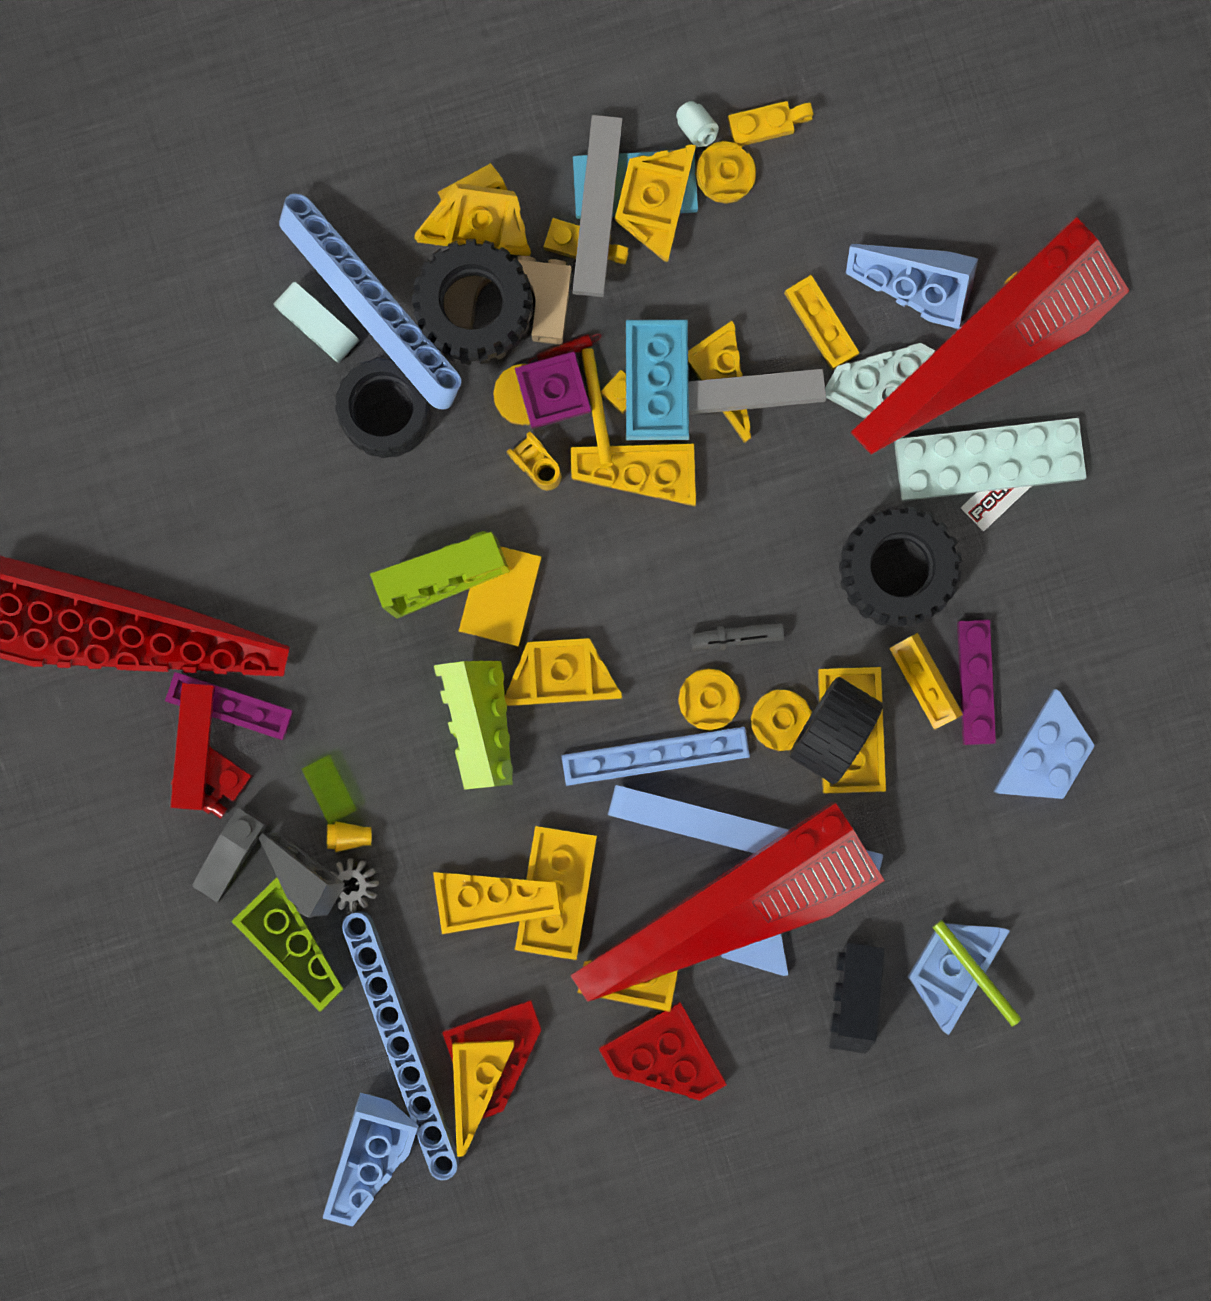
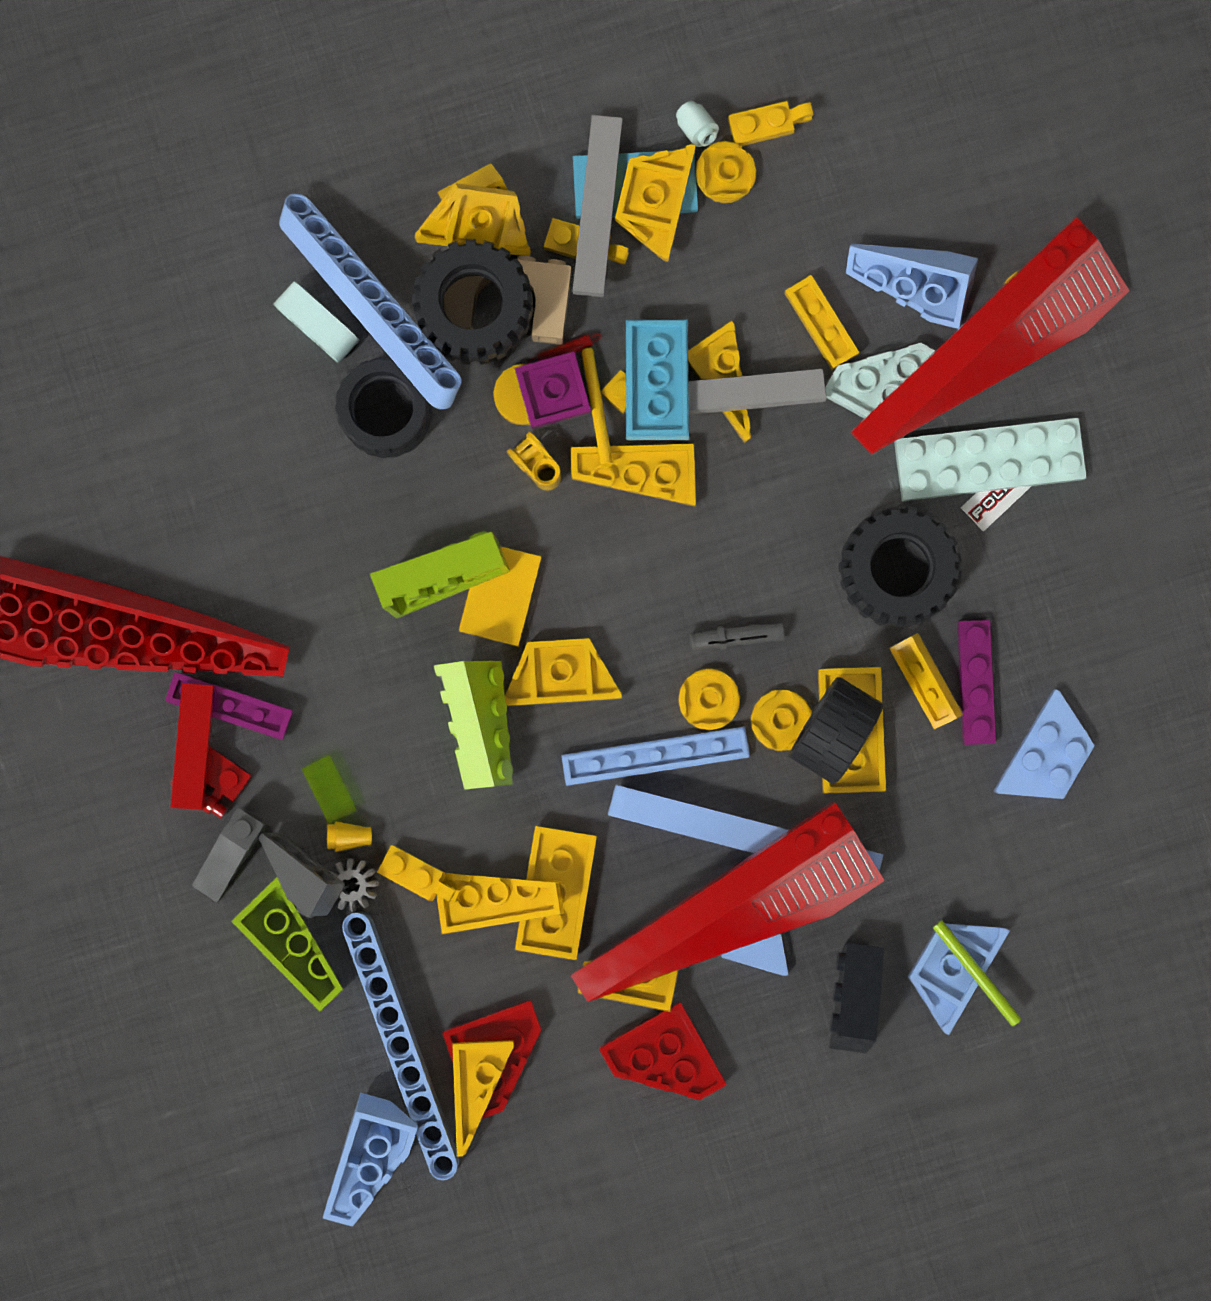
(416, 875): none -> yellow plate

